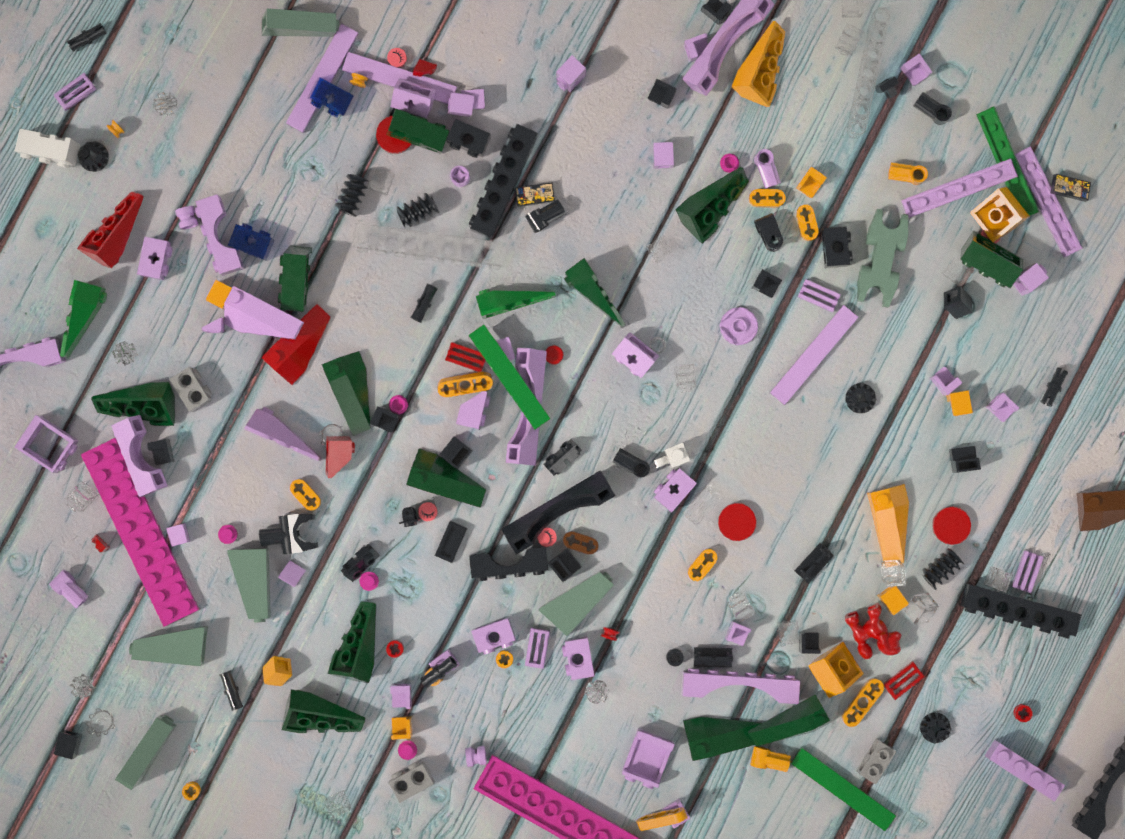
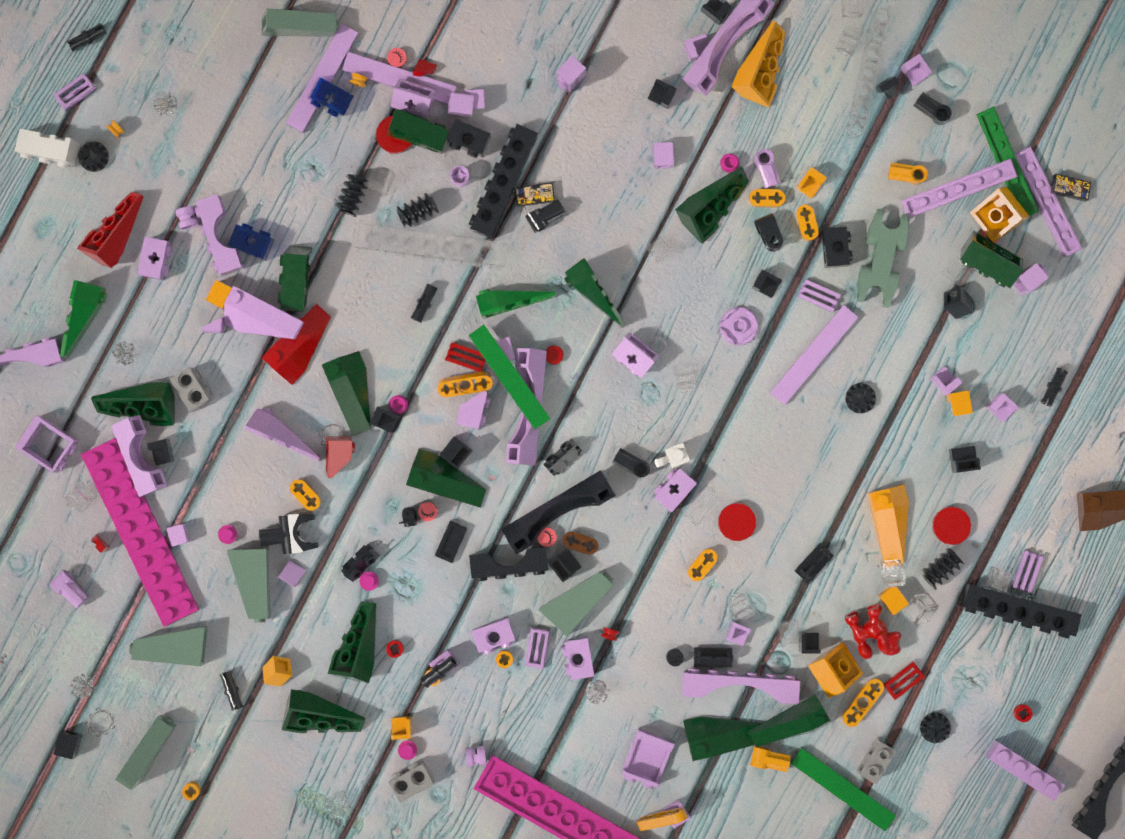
(401, 695): lavender panel -> none

